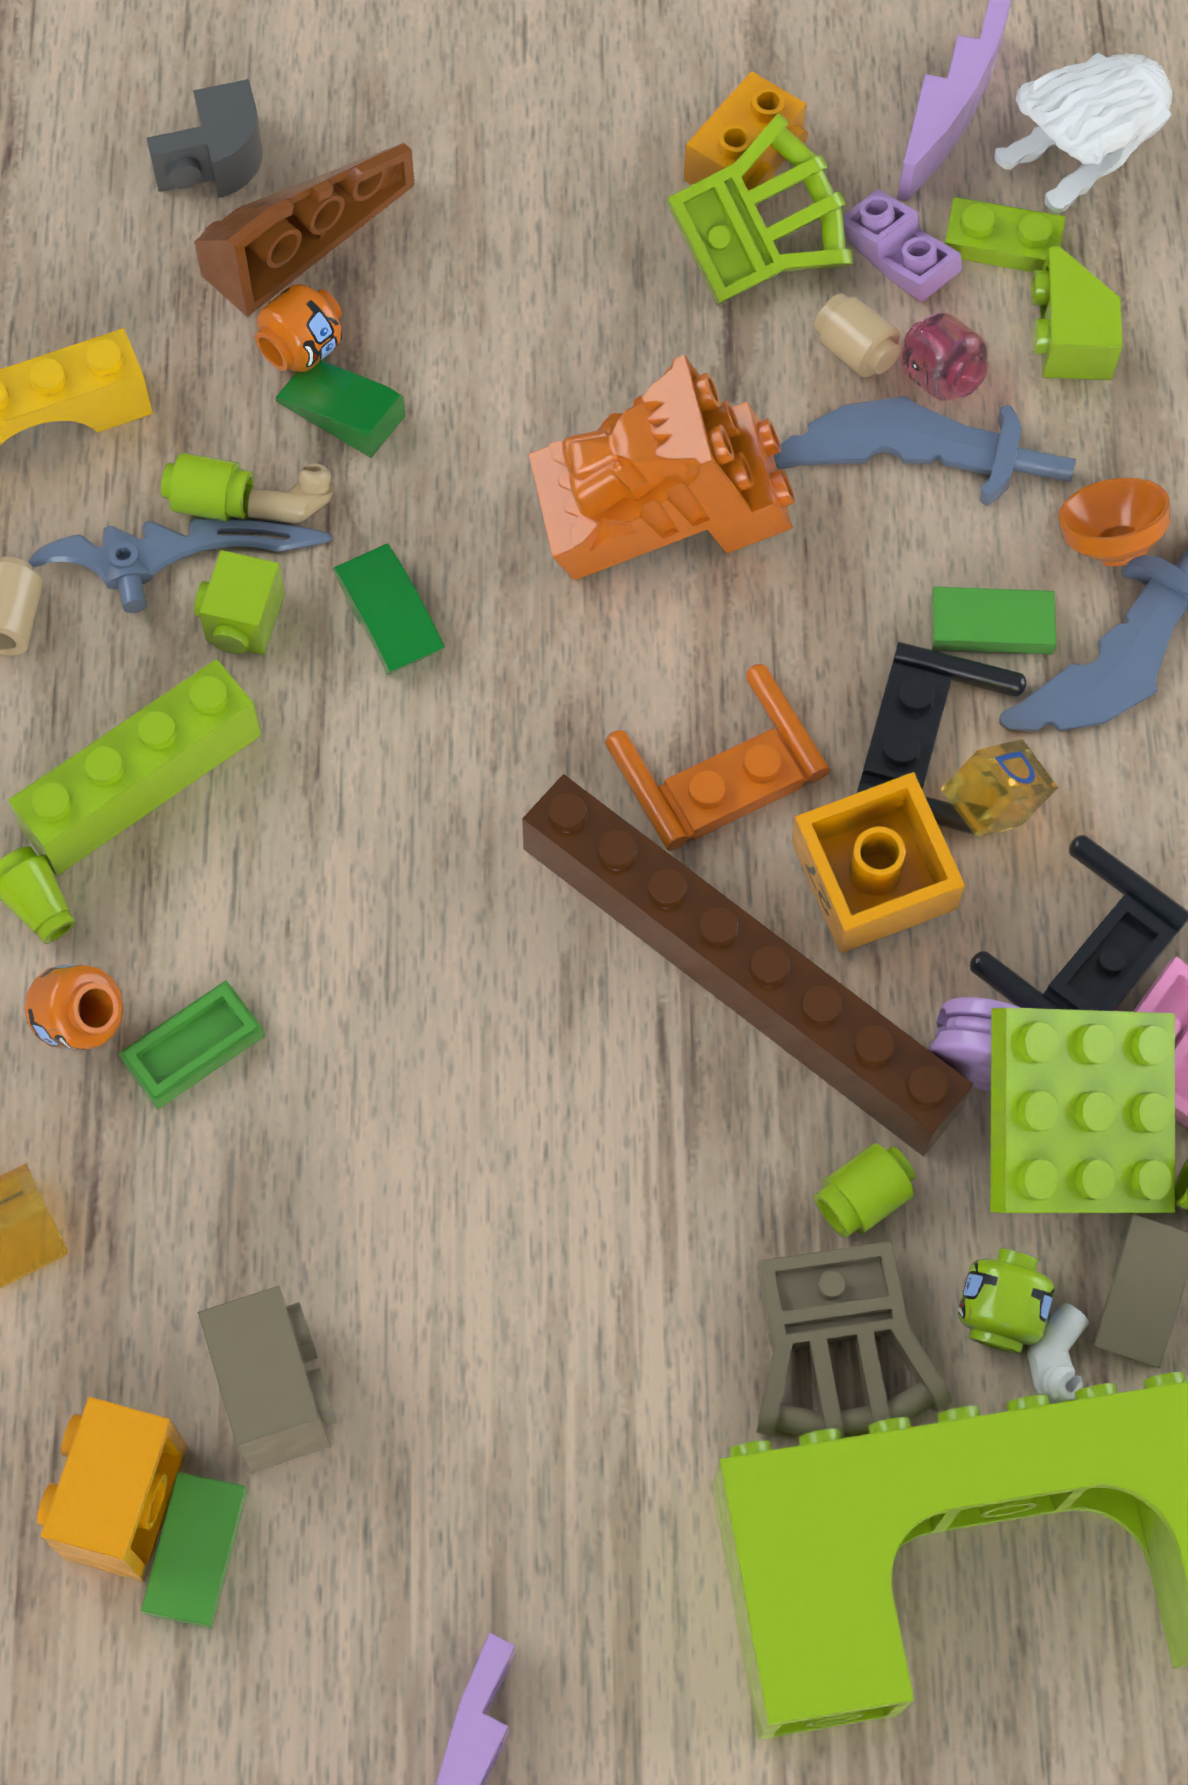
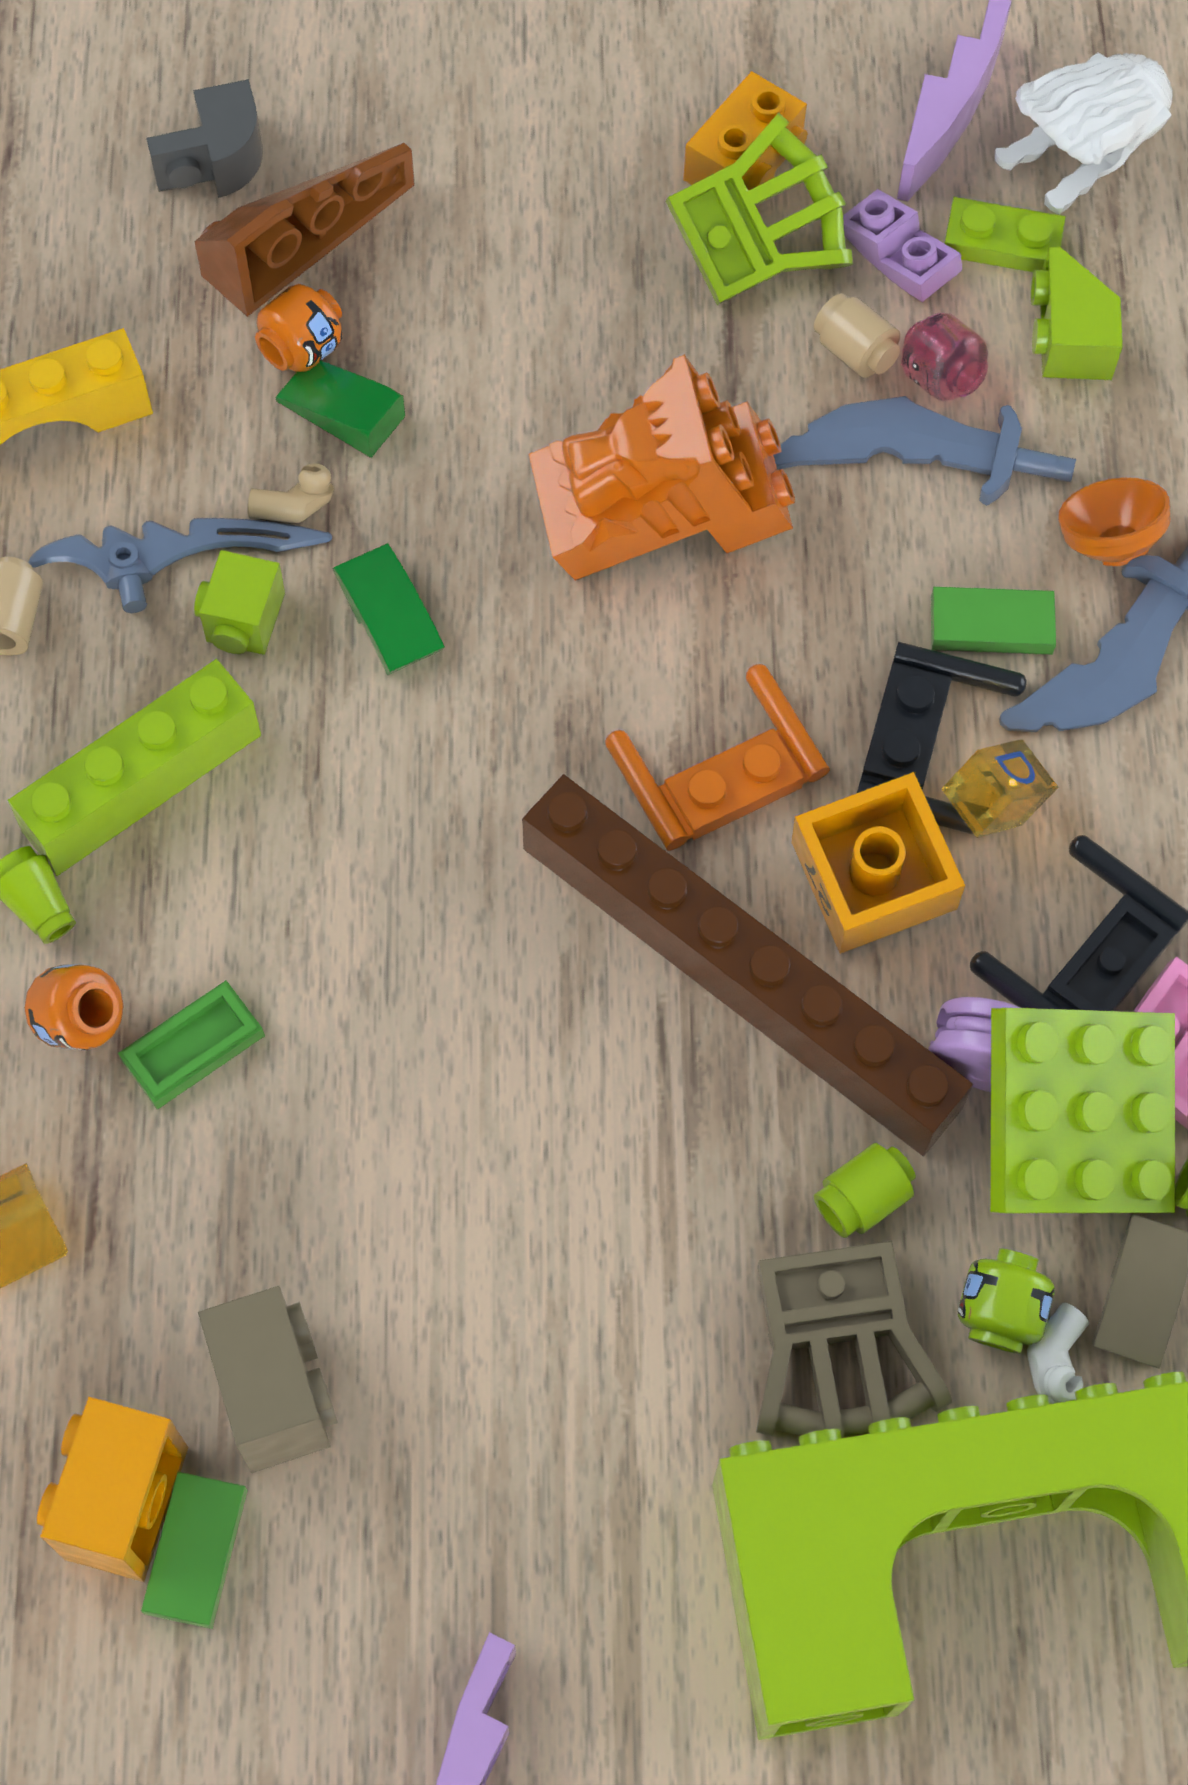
(207, 487): lime brick -> none

